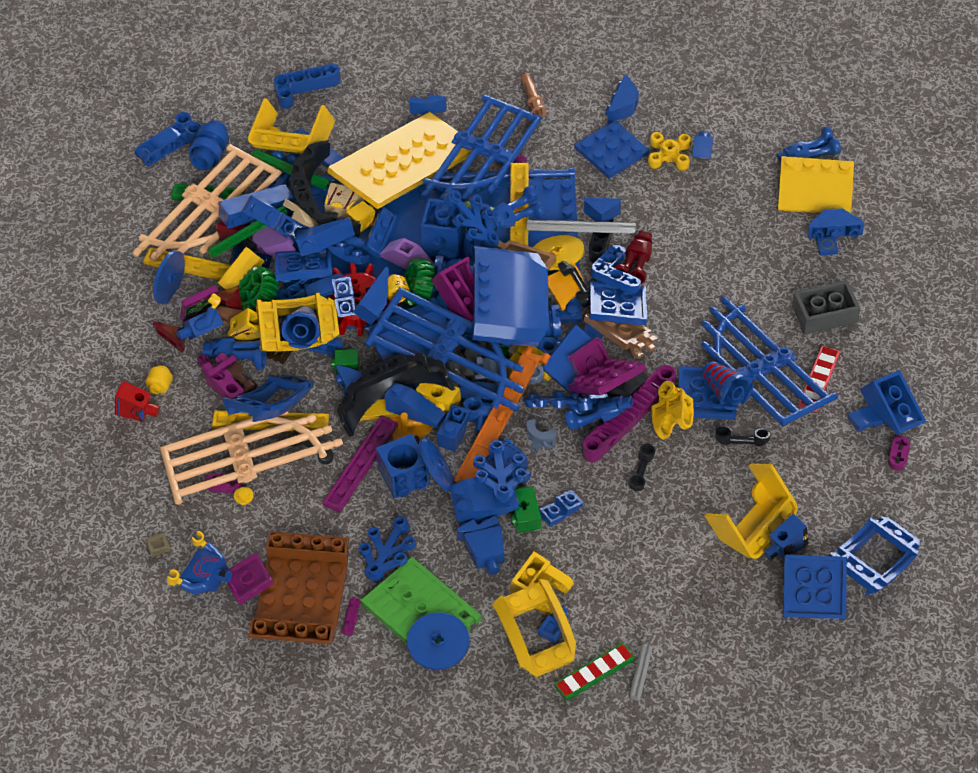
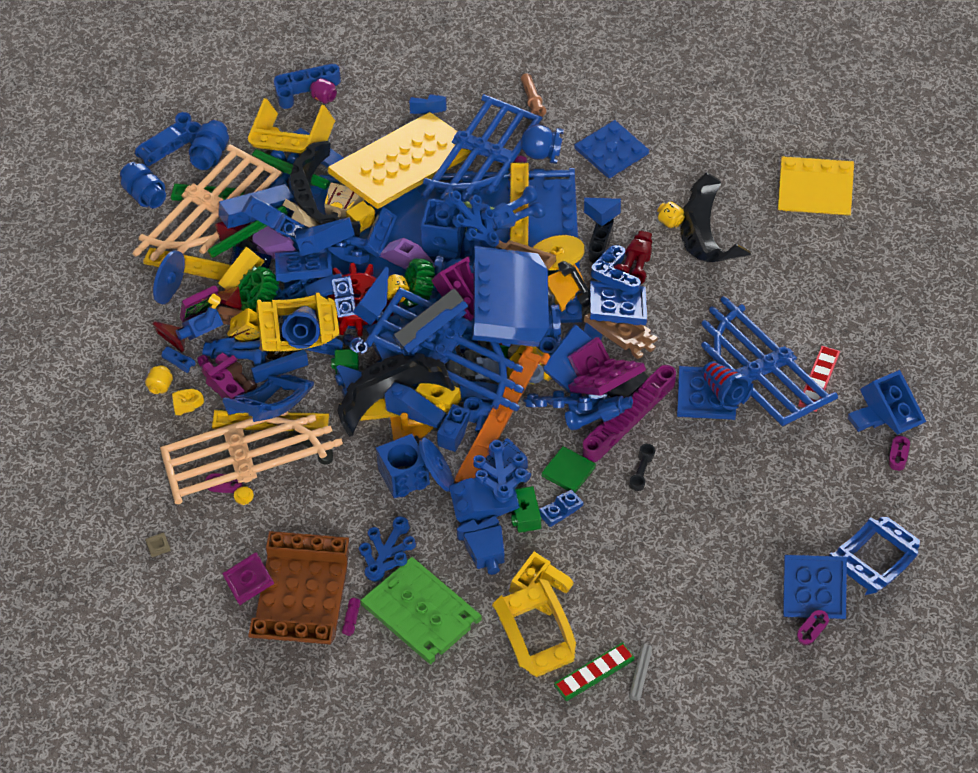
(134, 403): red torso -> none
(142, 185): none -> blue piece
(177, 358): none -> blue bar
(187, 401): none -> yellow rock
(204, 570): blue torso -> none
(279, 366): none -> blue tile
(323, 91): none -> magenta head
(355, 343): none -> blue pin
(359, 464): magenta tile -> none
(430, 322): none -> piece
(450, 649): blue piece -> none
(540, 142): none -> blue tile
(545, 439): sand blue piece -> none
(550, 628): blue plate -> none
(568, 469): none -> green tile
(581, 226): light grey axle -> none
(623, 101): blue slope -> none
(669, 151): yellow gear -> none
(670, 214): none -> yellow head
(672, 408): yellow piece -> none
(696, 224): none -> black windscreen
(703, 145): blue slope -> none
(760, 438): black bar -> none
(771, 509): yellow windscreen -> none
(787, 538): blue torso -> none
(804, 149): blue piece -> none
(809, 625): none -> magenta beam
(826, 307): dark grey brick -> none
(827, 245): blue tile -> none
(835, 223): blue slope -> none

